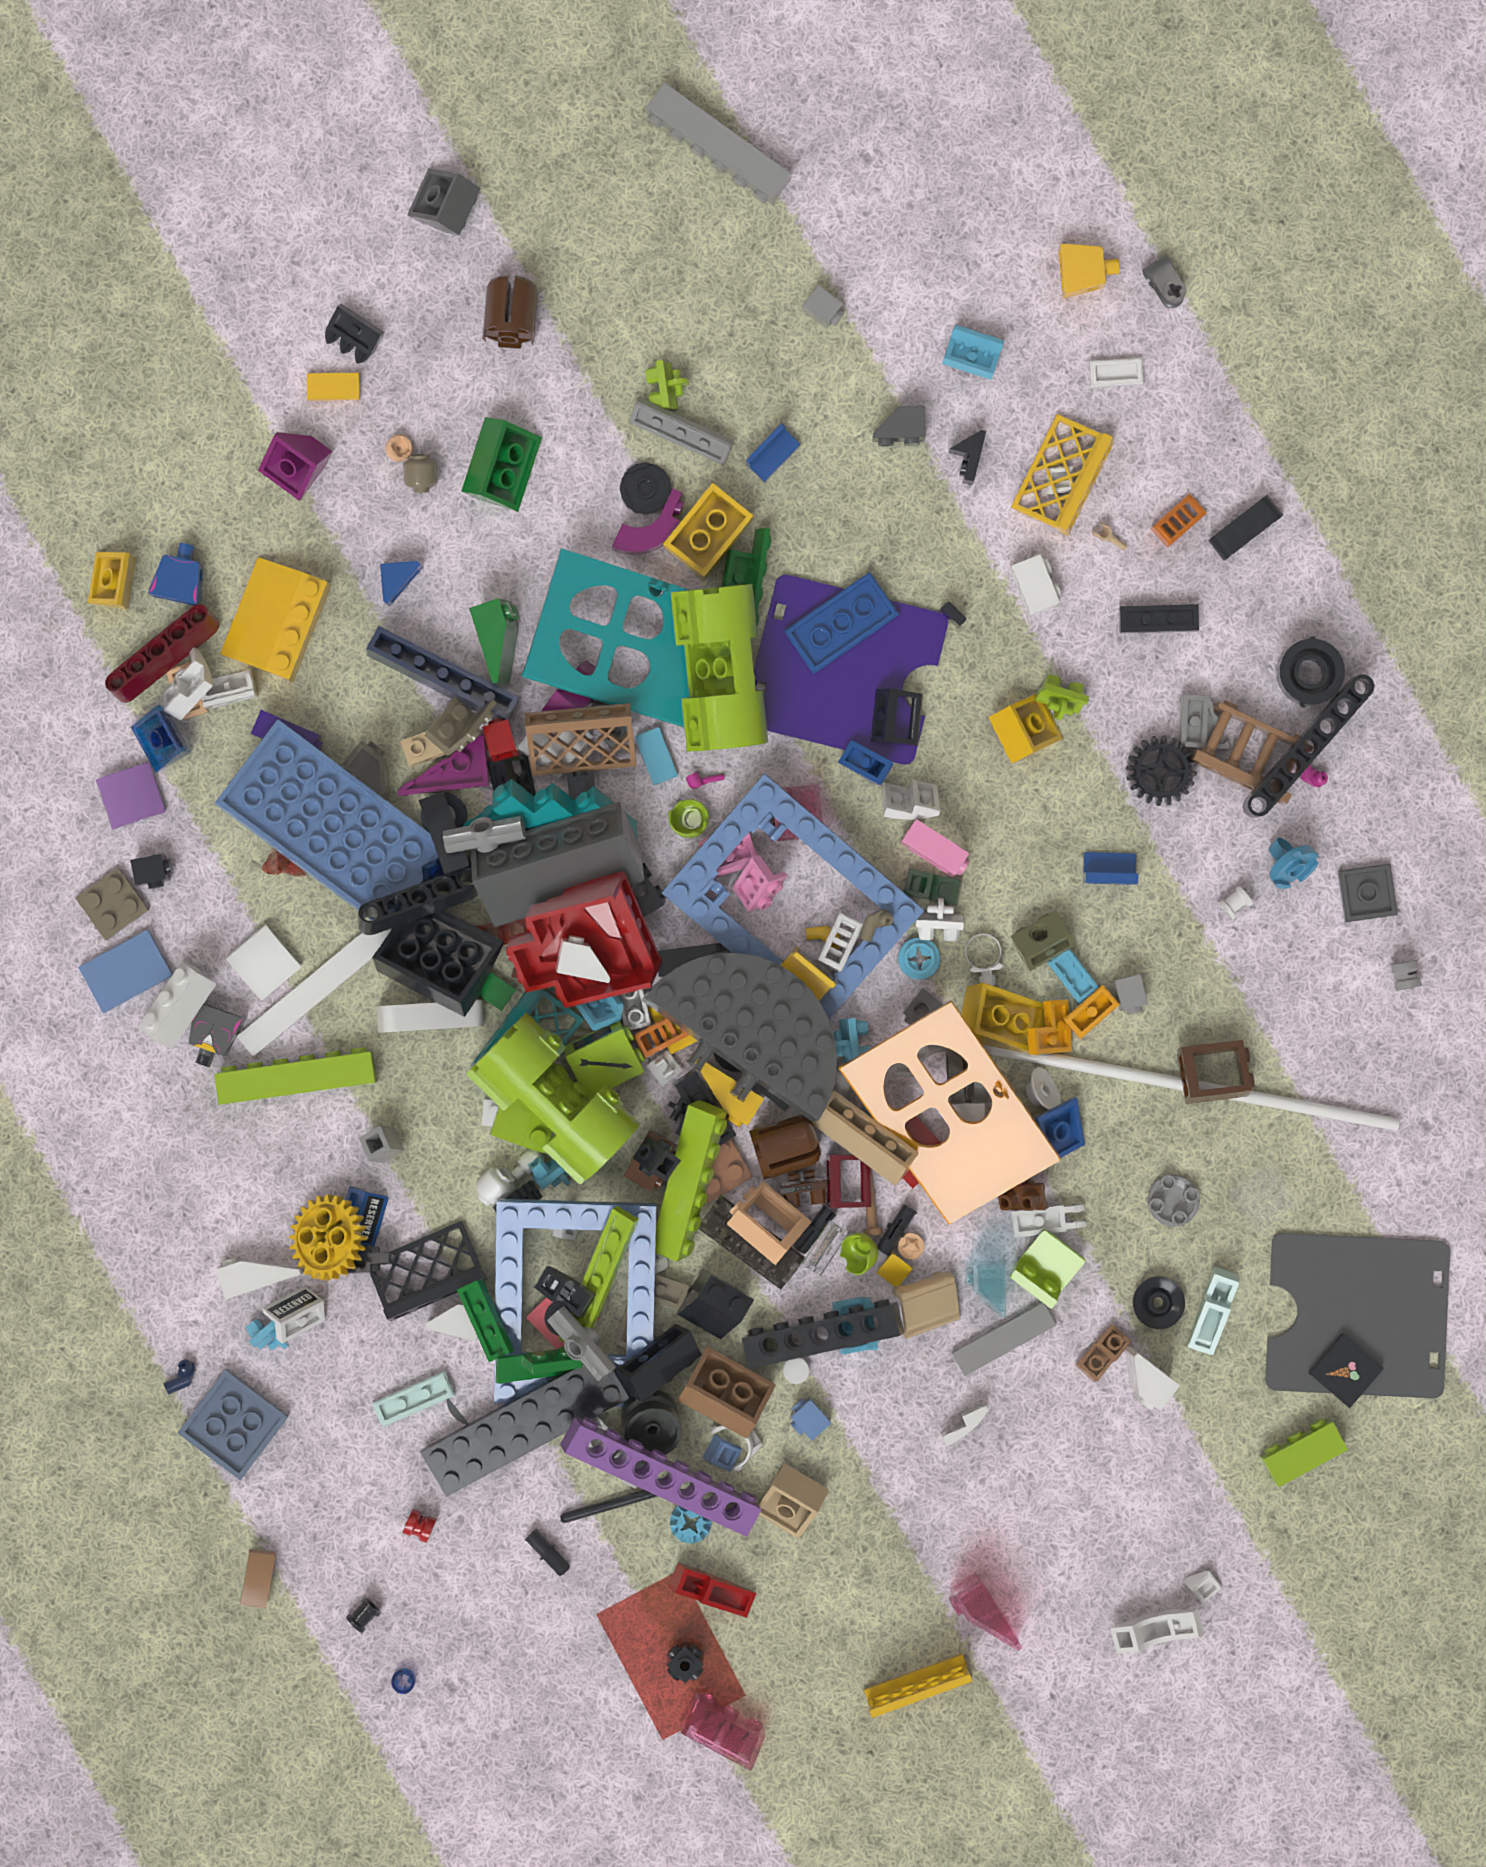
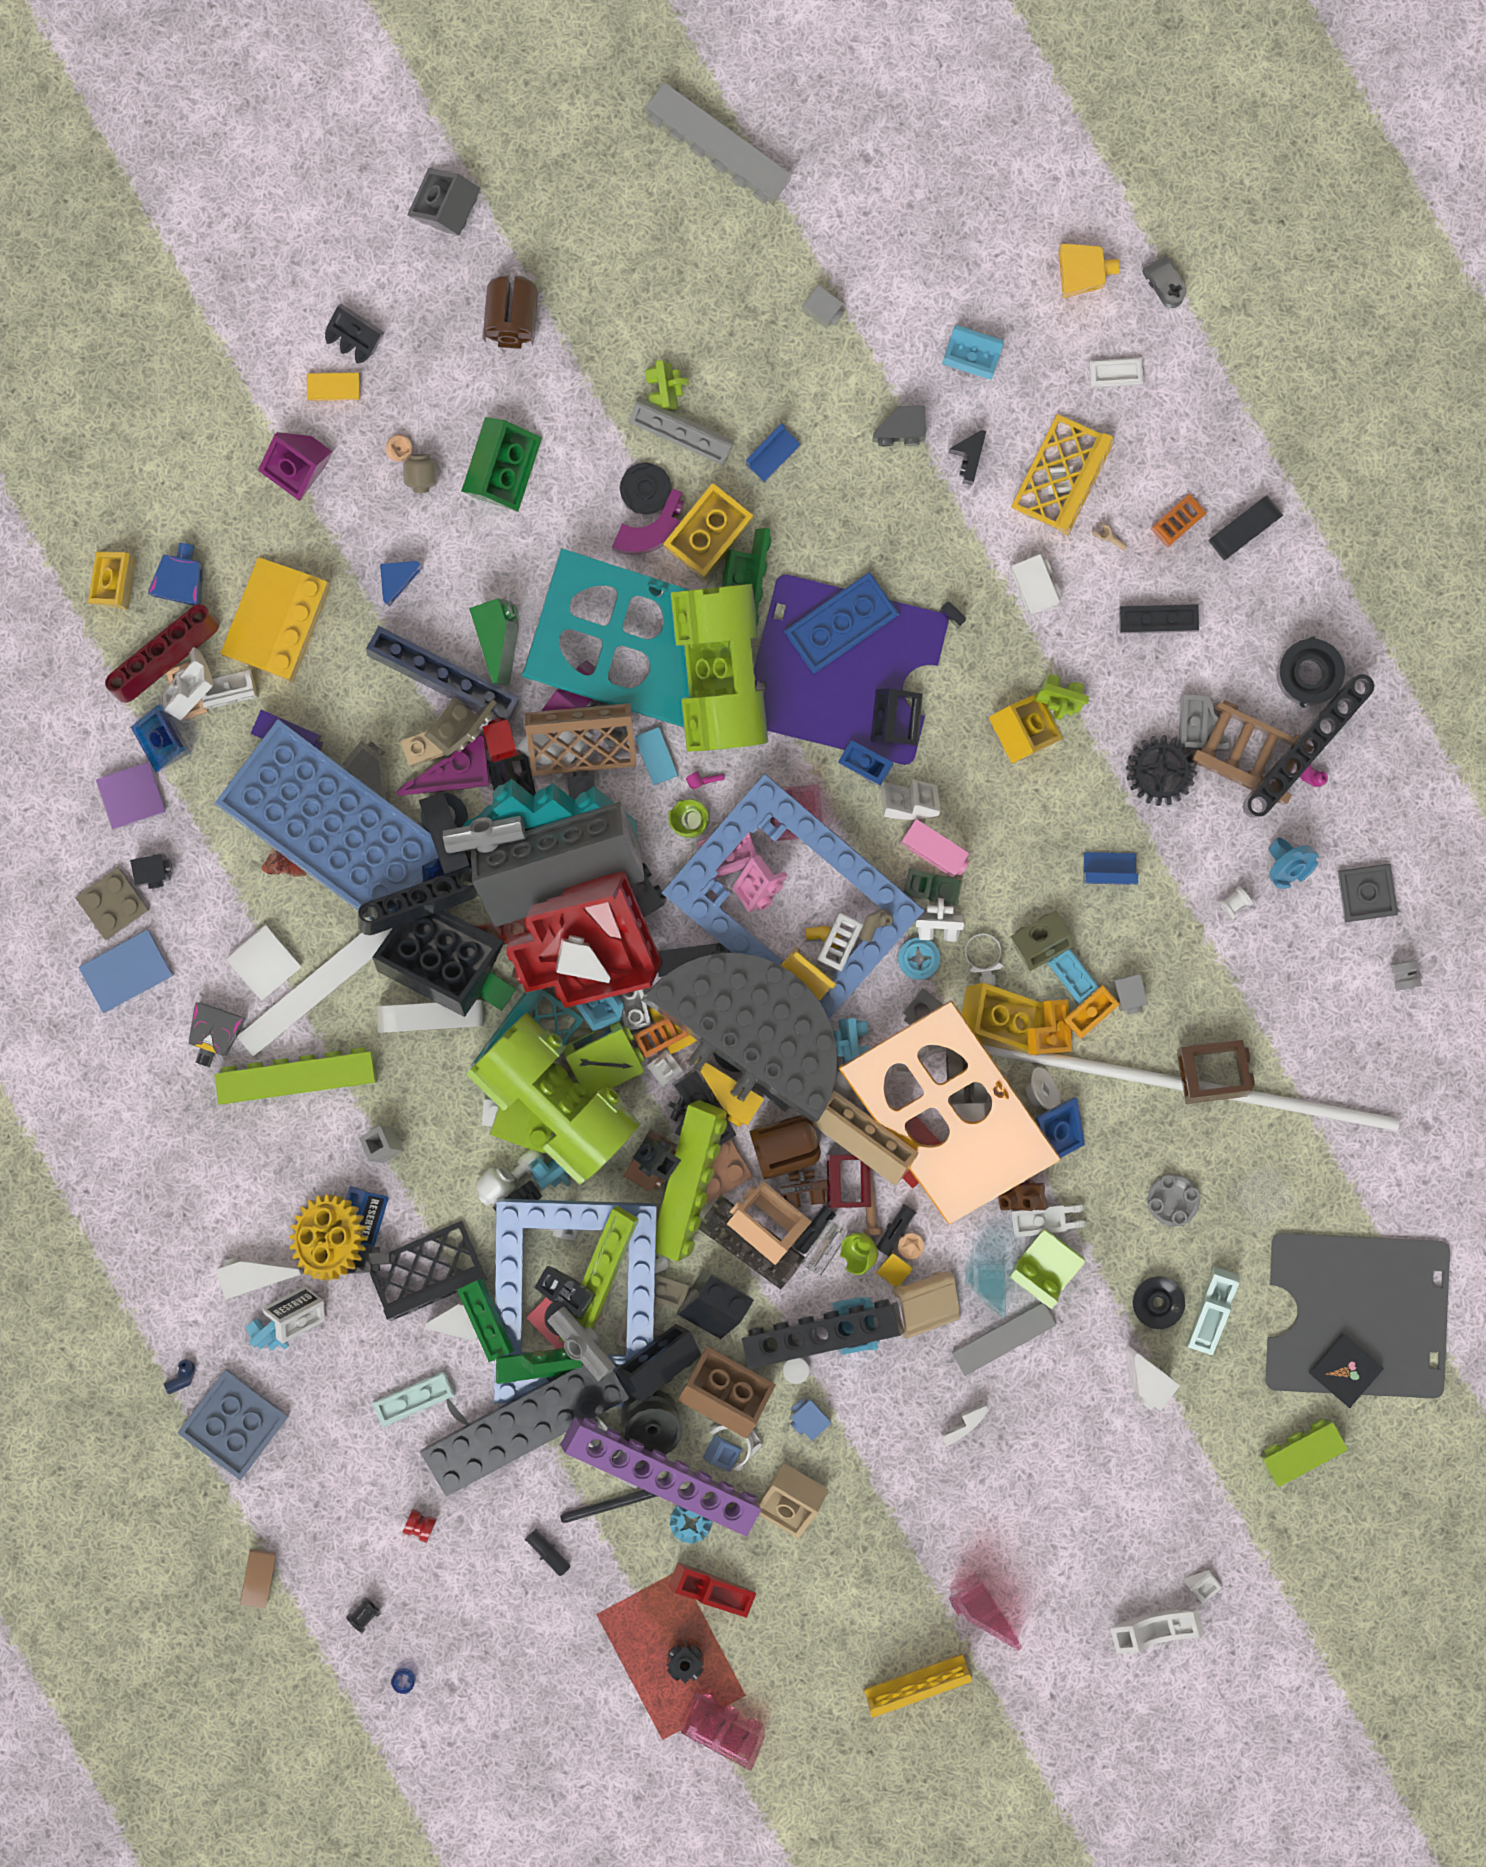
(177, 1005): white slope -> none
(1103, 1353): medium nougat slope -> none

